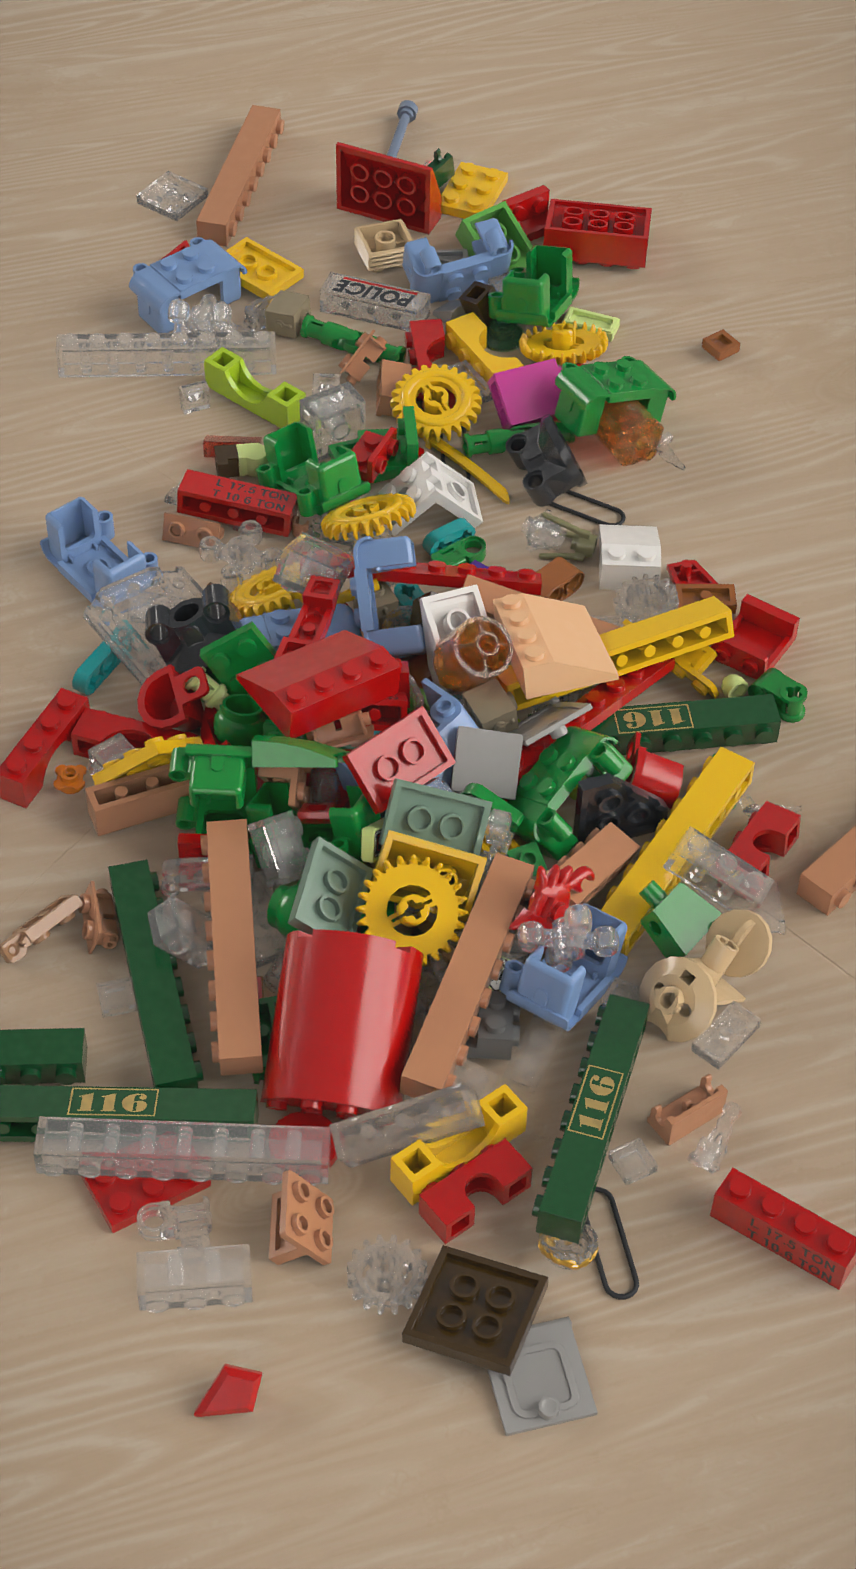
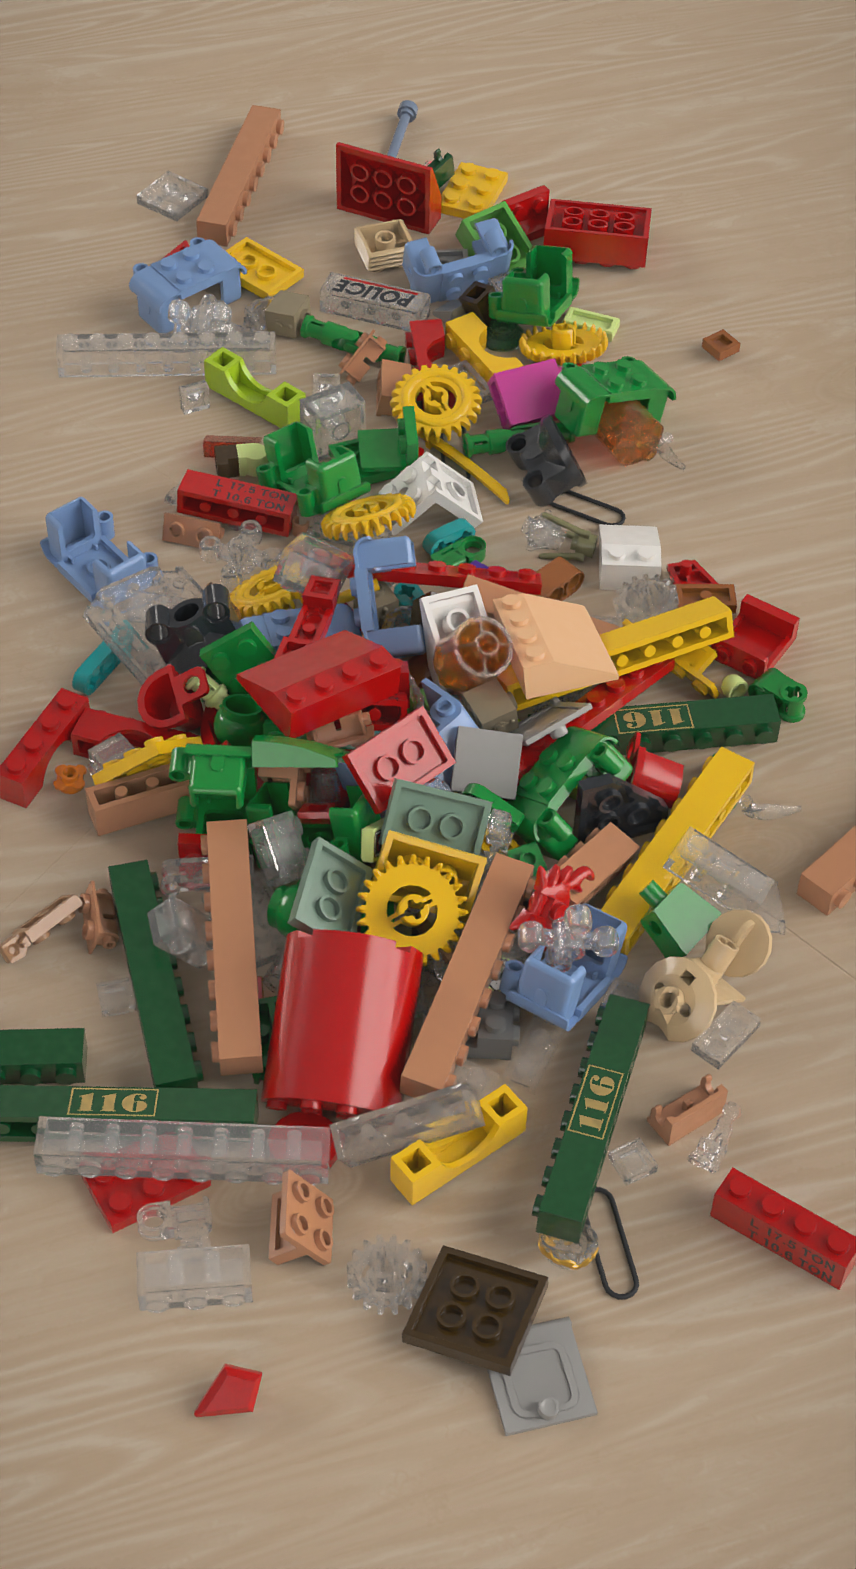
(374, 452): red bracket -> none
(495, 1170): red arch -> none
(768, 830): red arch -> none

